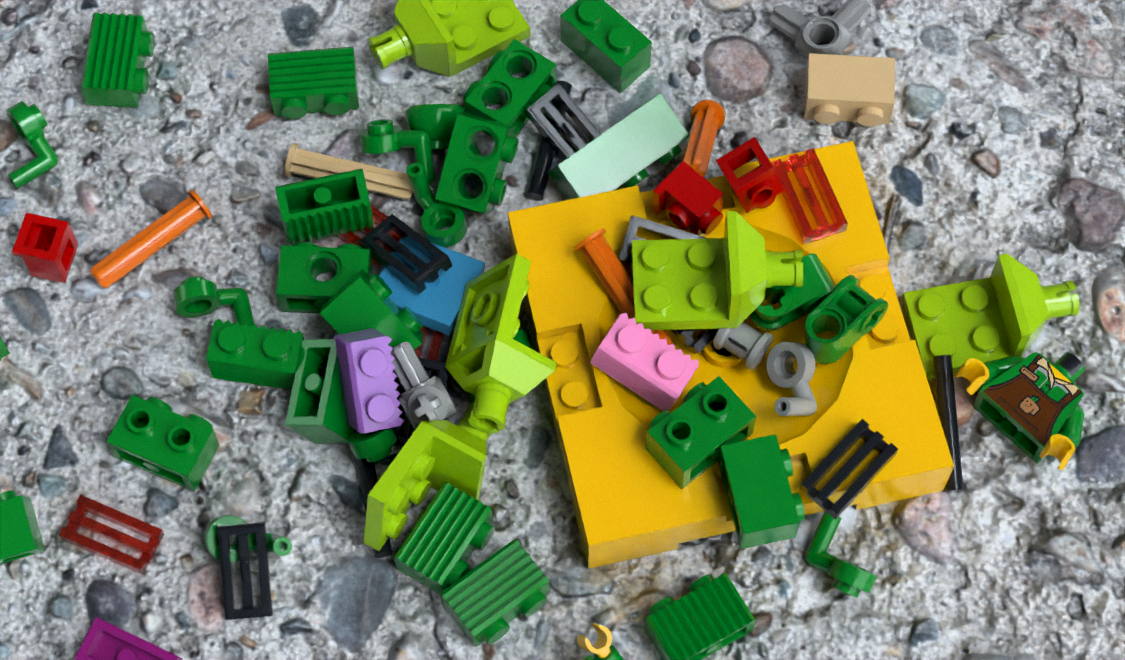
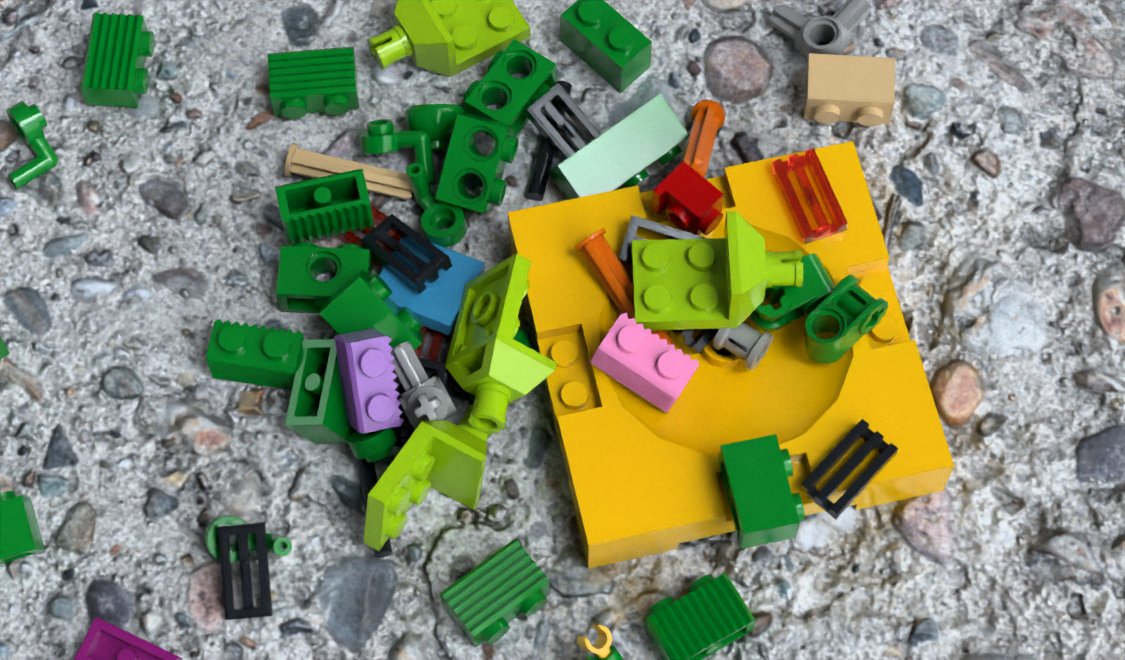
(46, 247): red brick -> none
(79, 519): clear red tile -> none
(150, 240): orange axle -> none
(164, 441): green brick -> none
(201, 297): green plate -> none
(445, 539): green brick -> none
(691, 435): green brick -> none
(759, 185): red brick -> none
(782, 374): light grey plate -> none
(848, 576): green plate -> none
(948, 417): black bar -> none
(985, 315): lime plate -> none
(1031, 401): torso -> none

